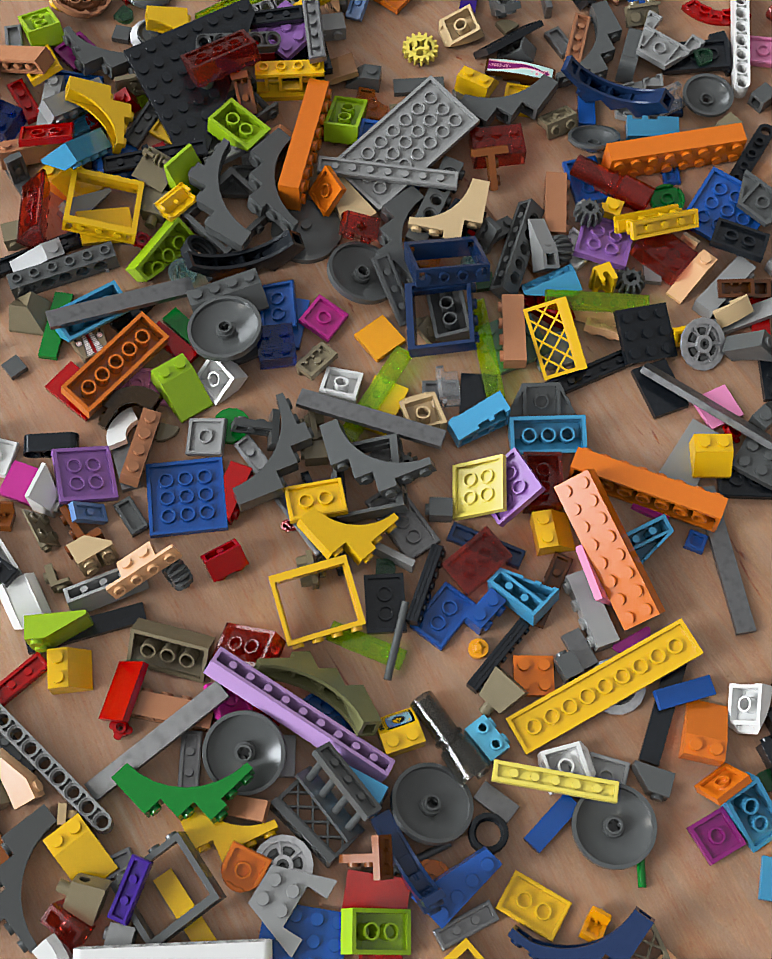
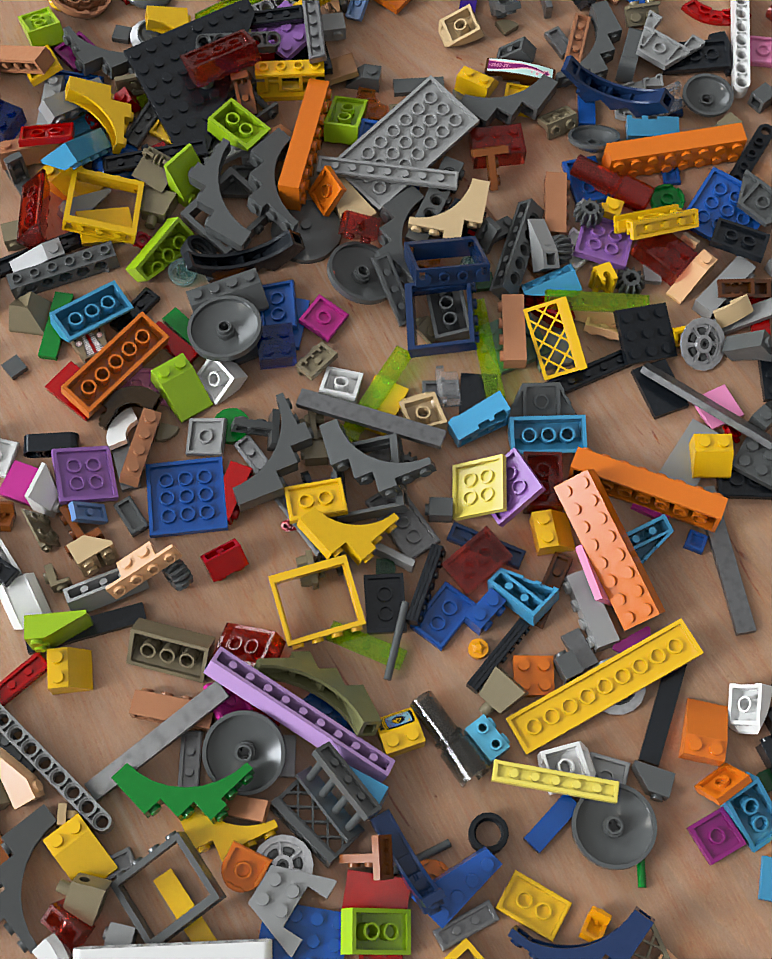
(13, 35): flat silver tile -> none
(24, 100): red tile -> none
(118, 303): flat silver tile -> none
(118, 734): red plate -> none
(123, 691): red tile -> none
(124, 15): clear green tile -> none
(130, 889): dark purple tile -> none
(175, 202): yellow hinge -> none
(379, 338): light orange tile -> none
(420, 49): light yellow gear -> none
(431, 804): dark grey dish -> none
(495, 801): flat silver tile -> none
(508, 39): black tile -> none
(684, 692): blue tile -> none
(703, 56): clear green tile -> none

